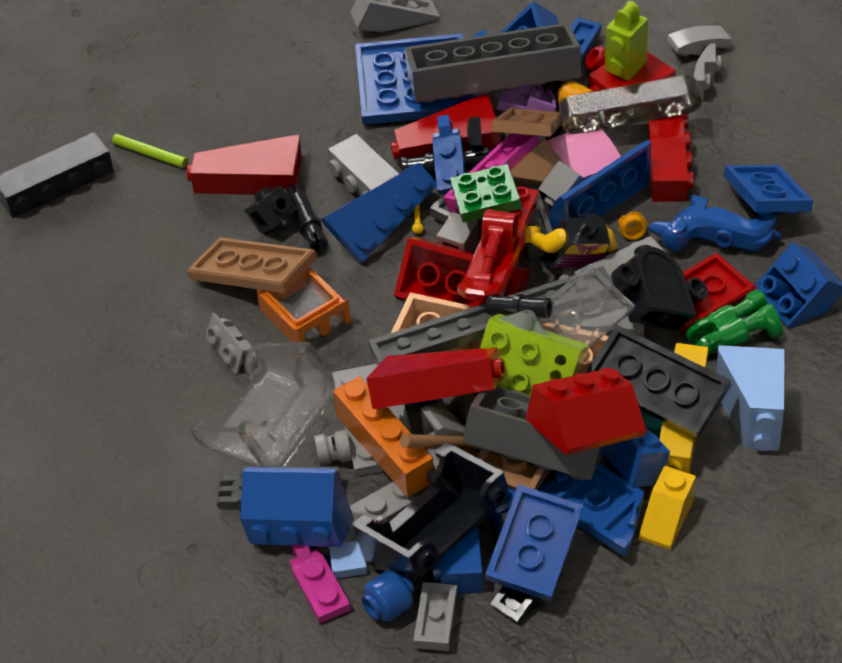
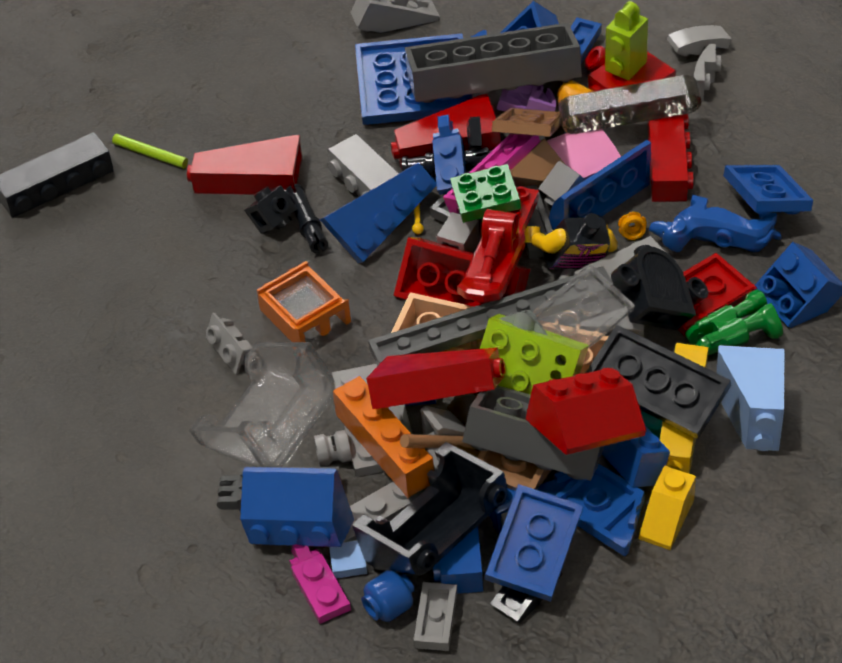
(252, 265): medium nougat tile -> none
(510, 305): black pin -> none

